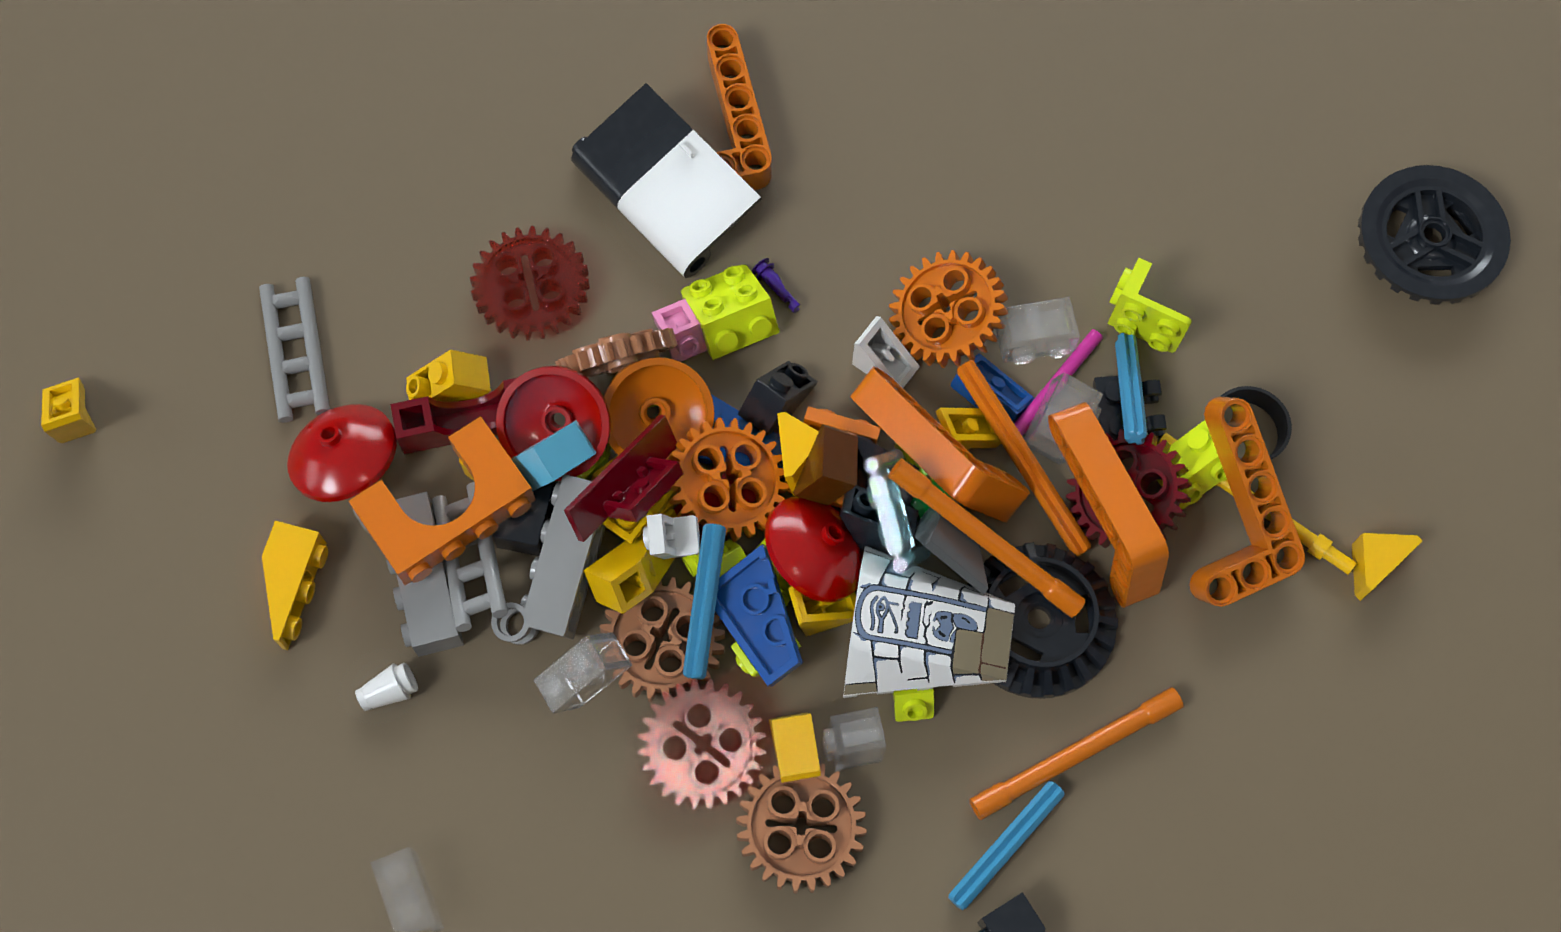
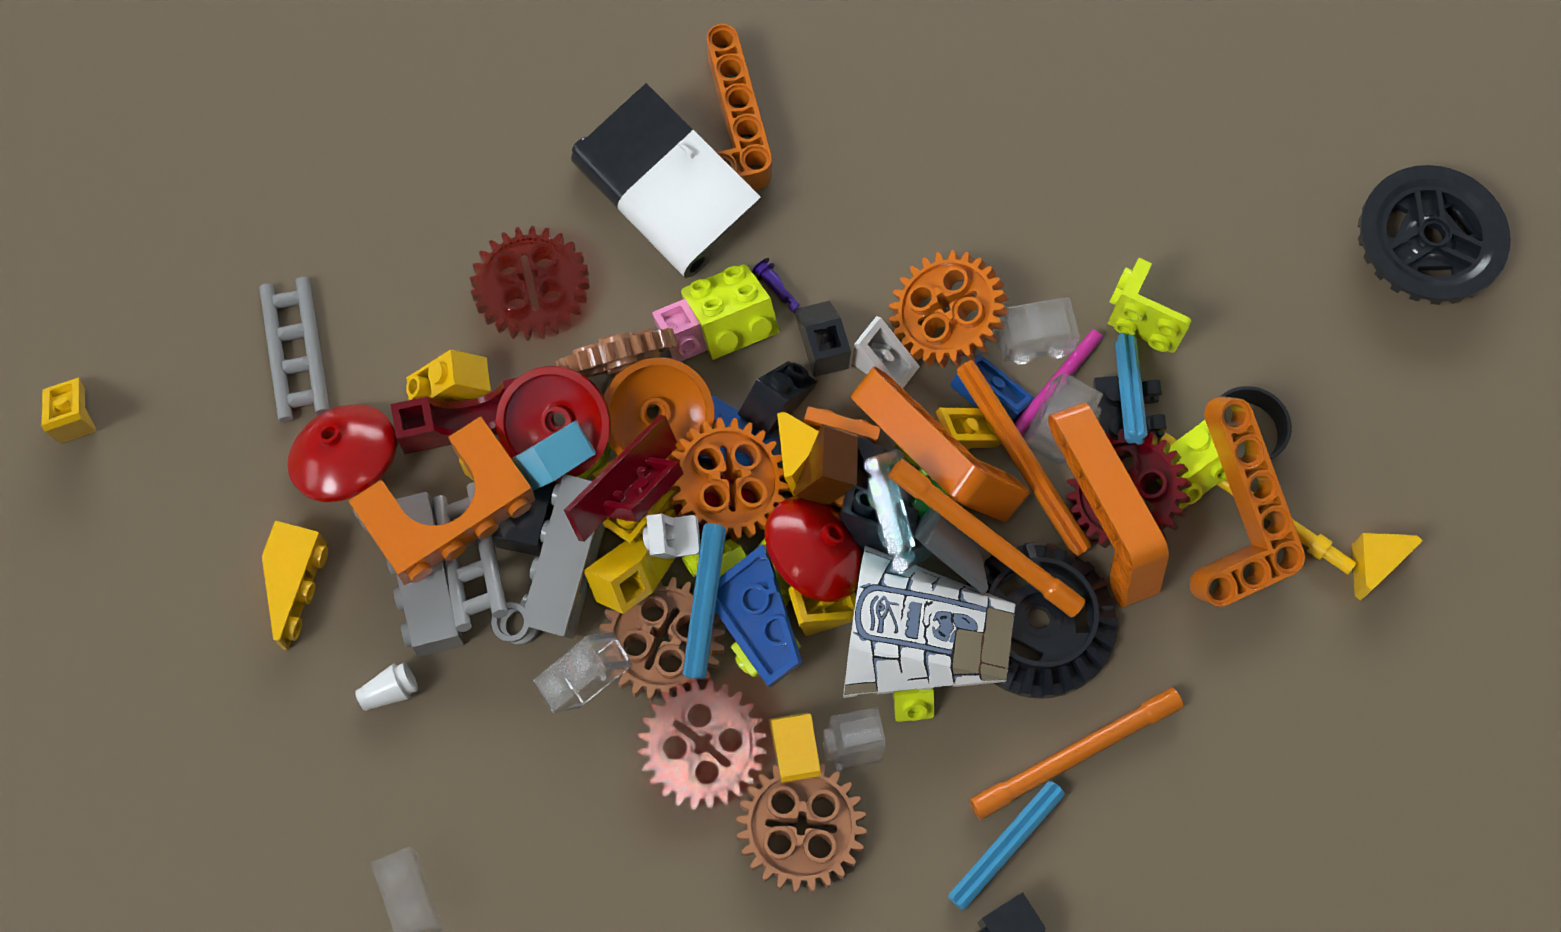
(823, 338): none -> black slope

